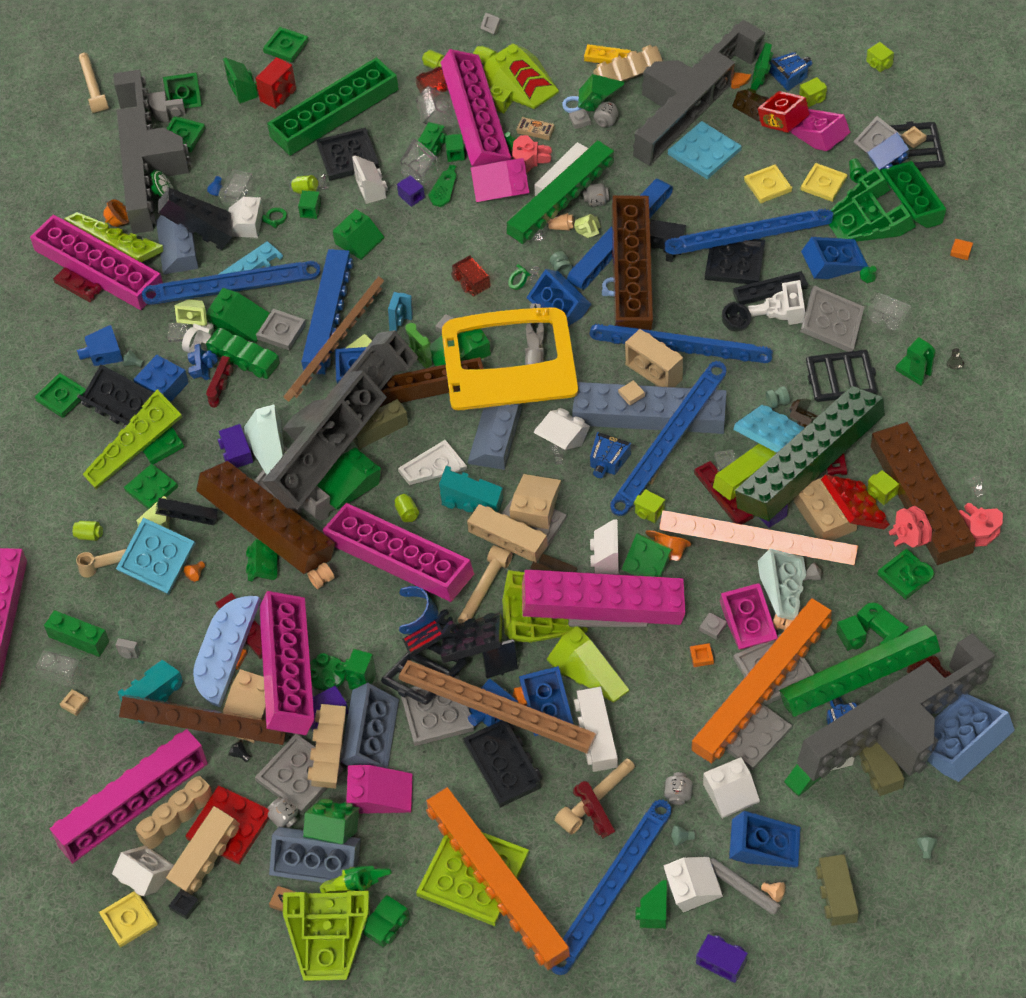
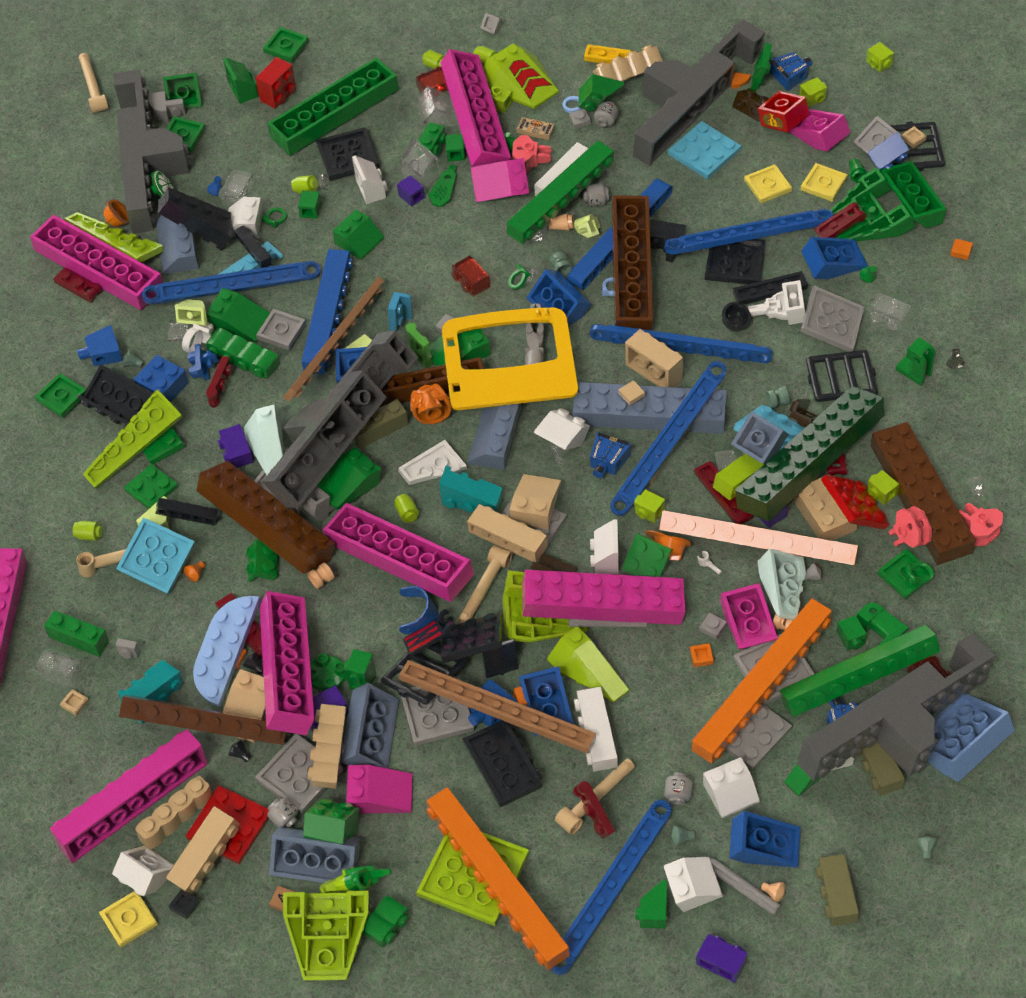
(253, 247): none -> black piece
(253, 662): none -> black rock
(430, 404): none -> orange head
(706, 562): none -> white hand
(759, 438): none -> sand blue brick
(840, 221): none -> dark red plate

